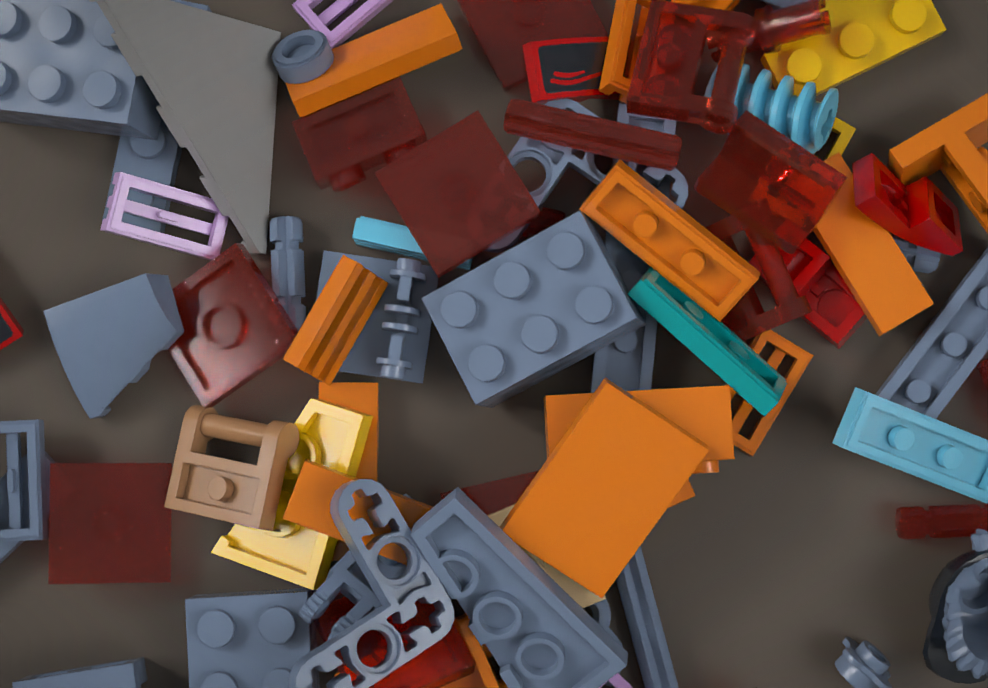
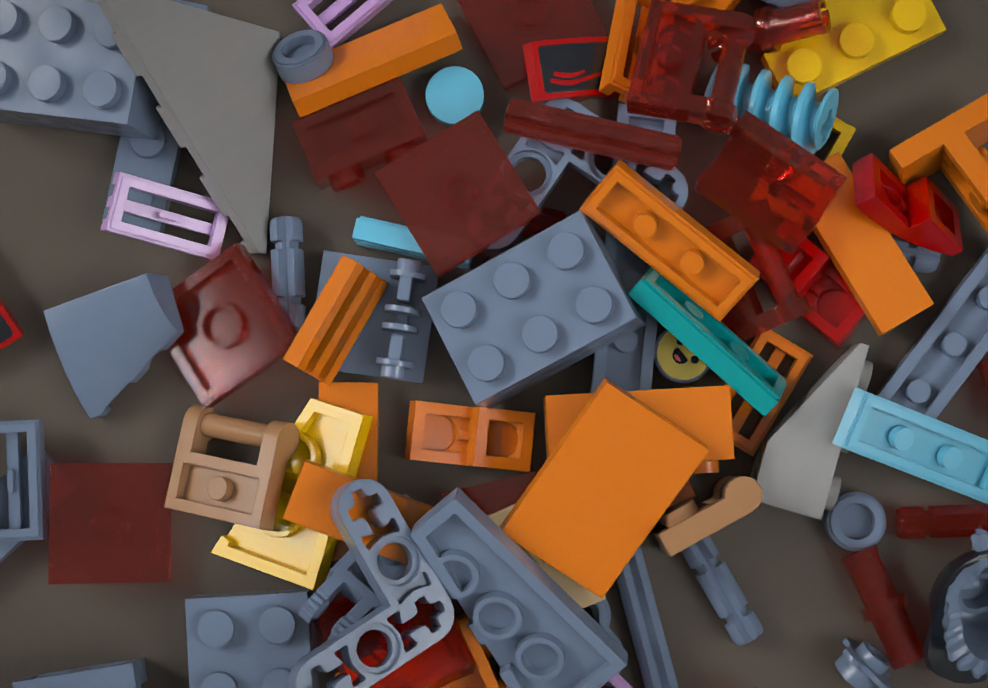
(454, 95): none -> medium azure tile
(469, 436): none -> orange slope
(676, 361): none -> light yellow tile
(691, 522): none -> medium nougat plate
(723, 591): none -> sand blue axle
(798, 454): none -> light grey slope
(855, 521): none -> sand blue tile
(884, 607): none -> clear red pin

